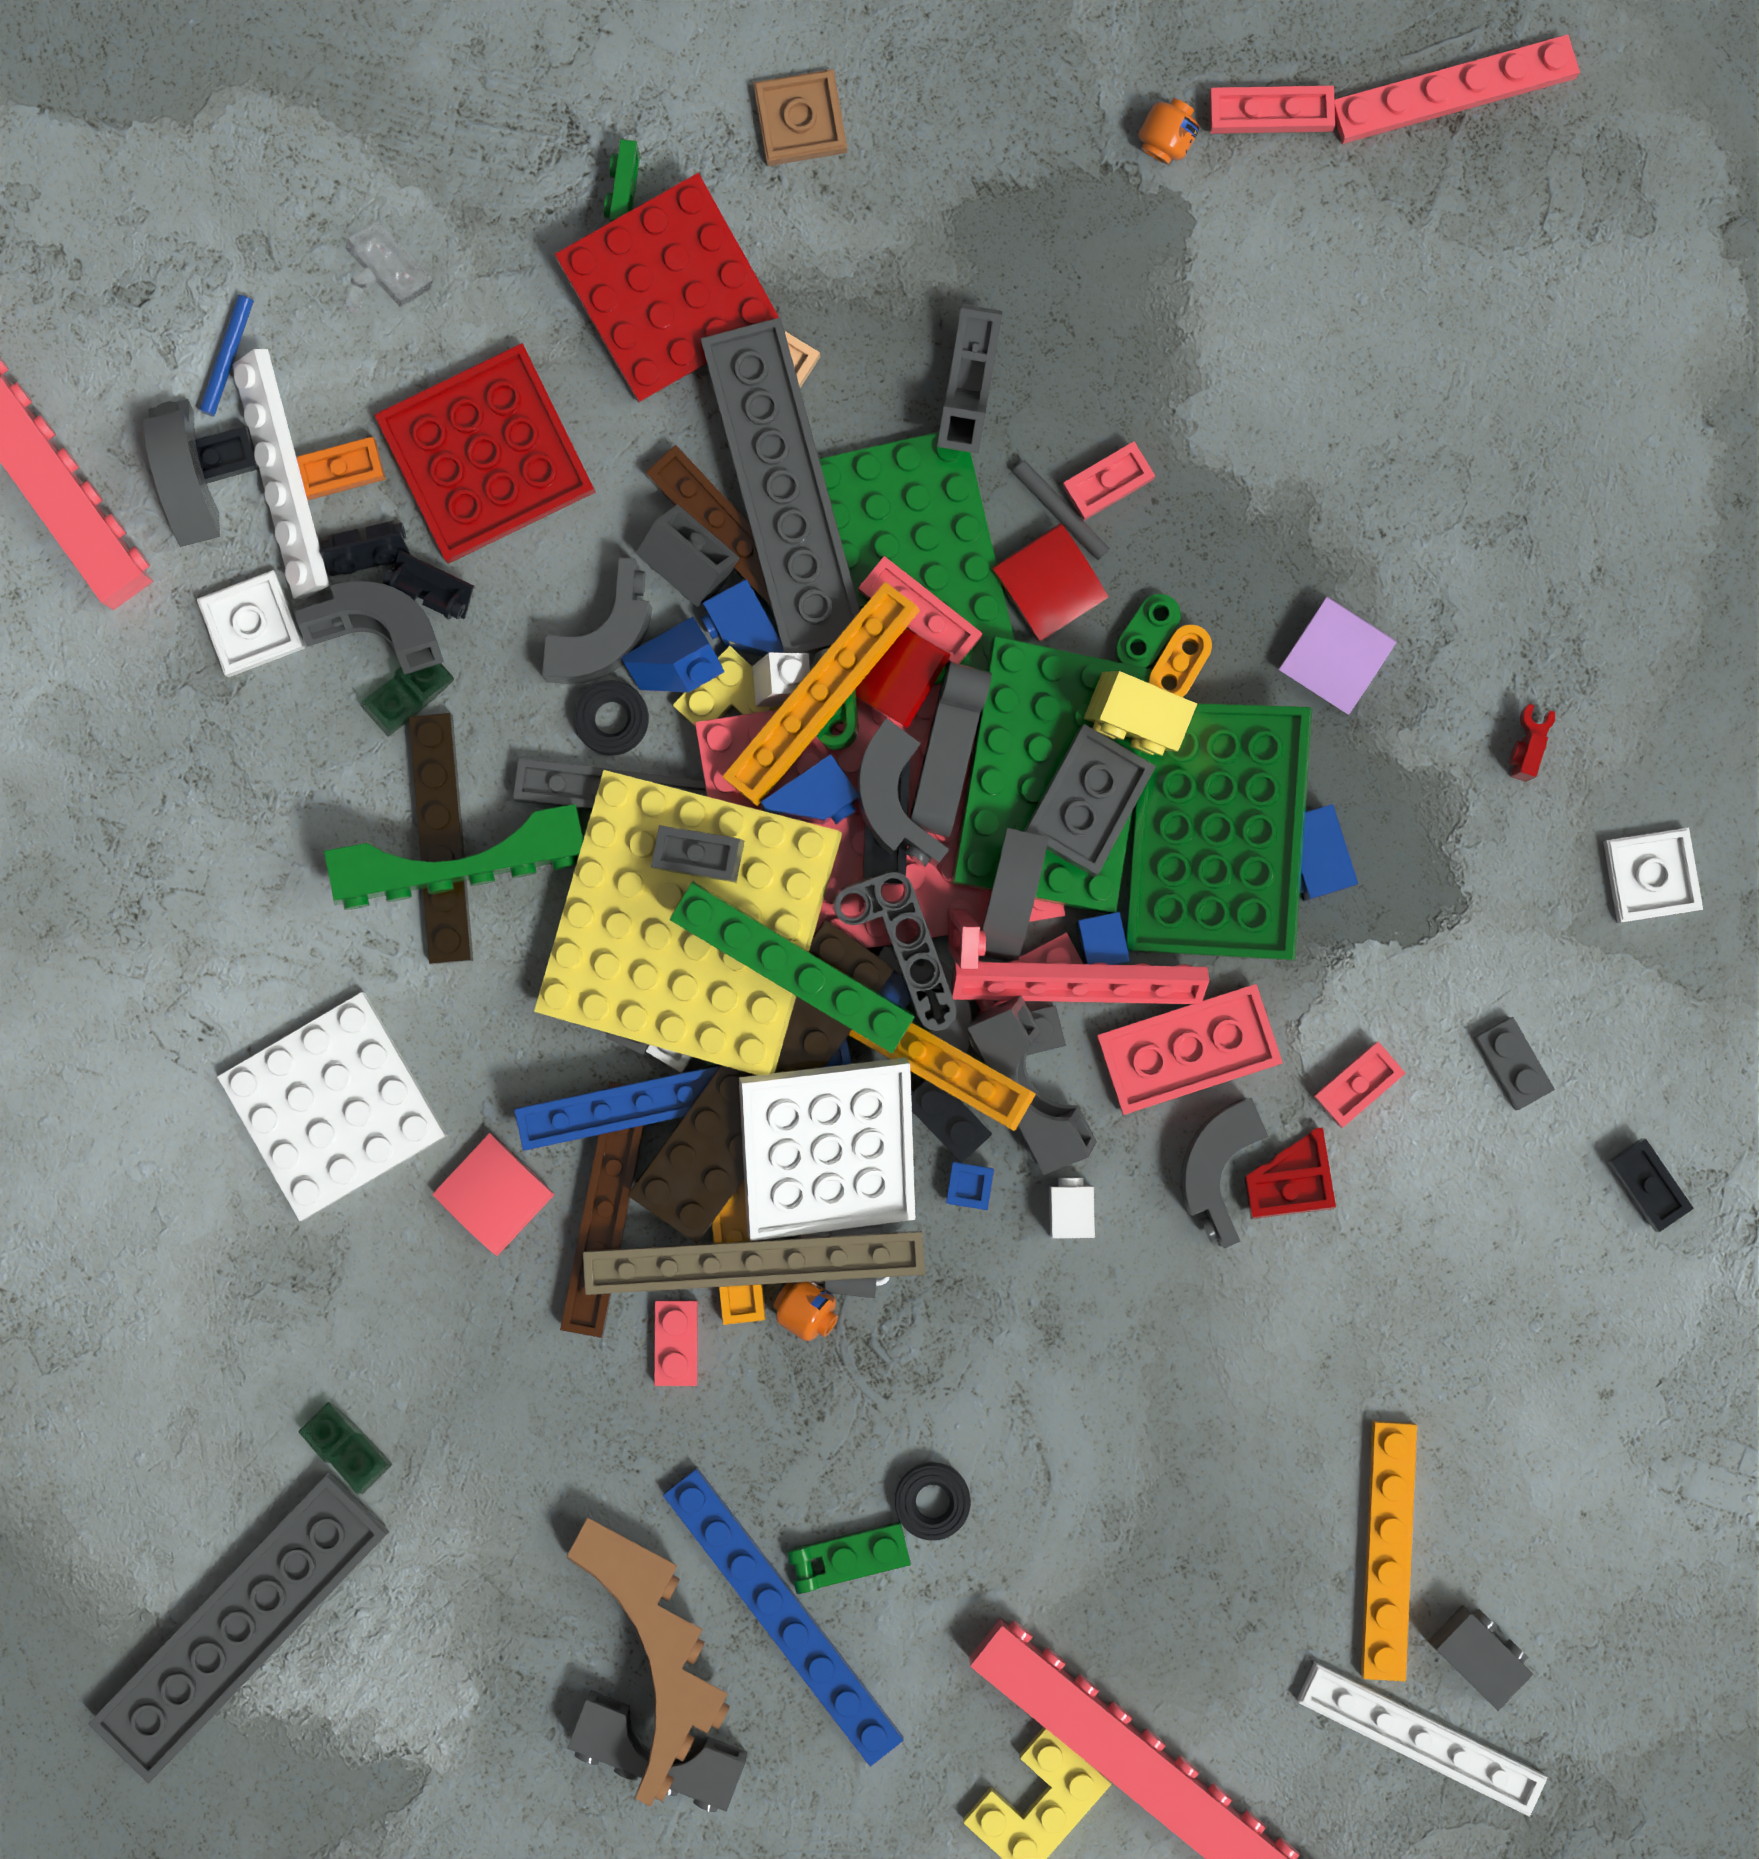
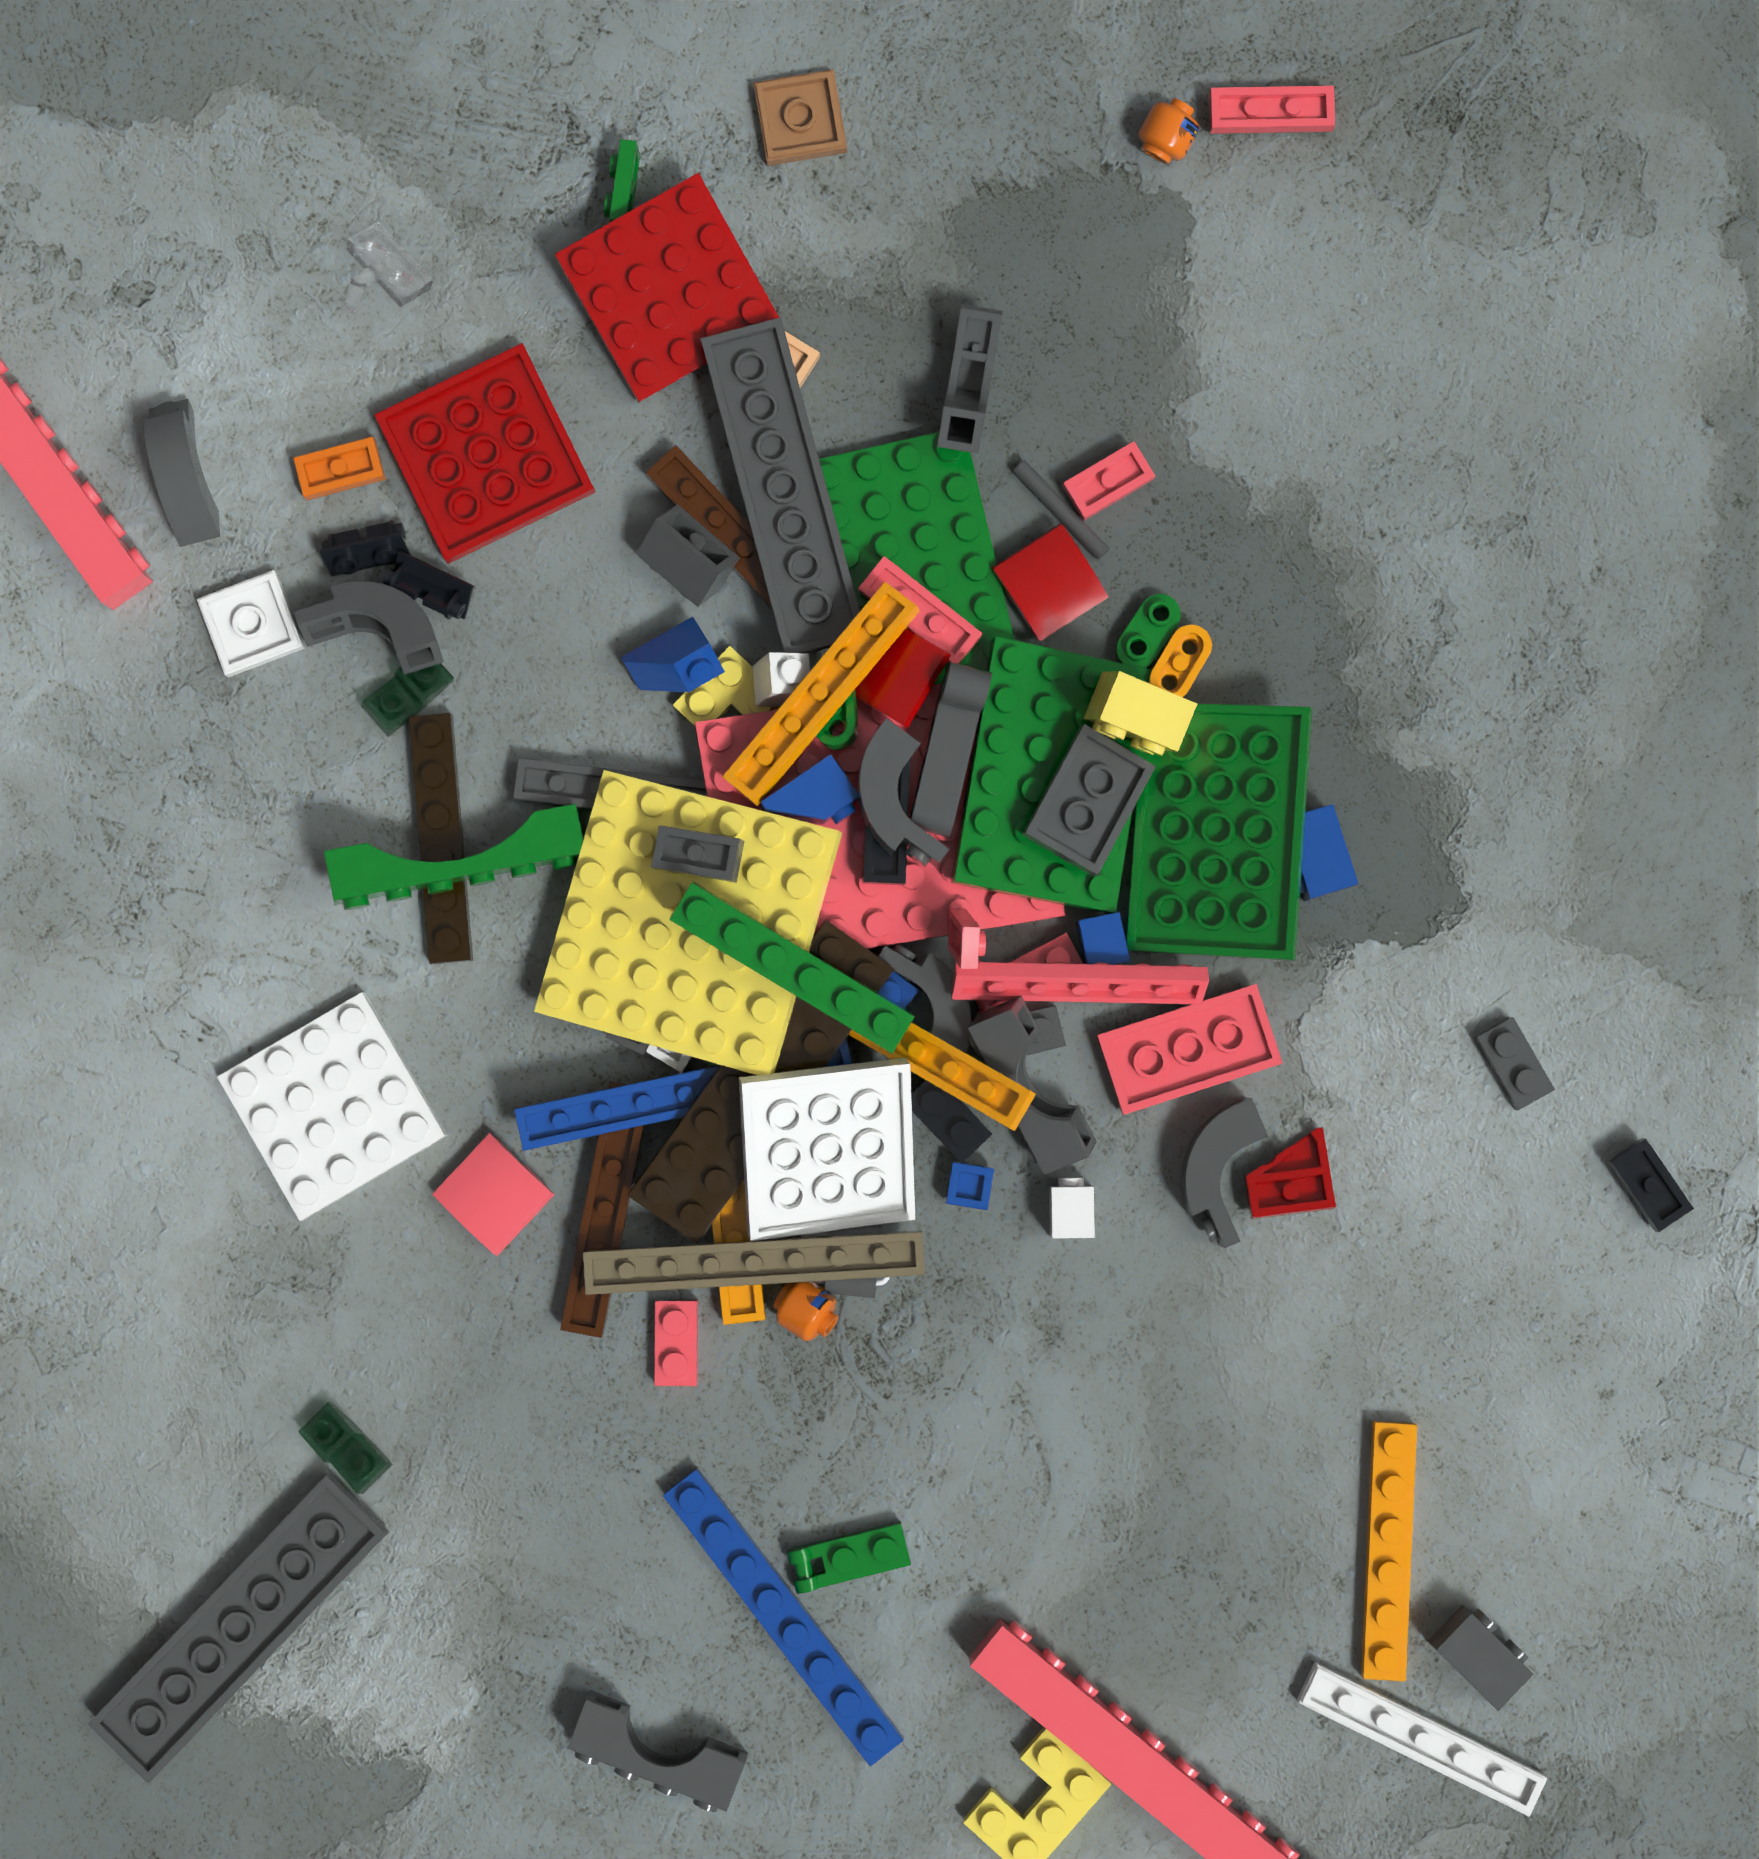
(226, 355): blue bar -> none
(226, 454): black plate -> none
(280, 474): white plate -> none
(593, 699): black tyre -> none
(600, 652): dark grey arch -> none
(681, 1699): medium nougat arch -> none
(741, 621): blue slope -> none
(905, 951): dark grey beam -> none
(938, 1527): black tyre -> none
(1013, 893): dark grey arch -> none
(1338, 655): lavender slope -> none
(1359, 1084): coral plate -> none
(1455, 89): coral plate -> none
(1528, 754): red plate -> none
(1653, 875): white tile -> none

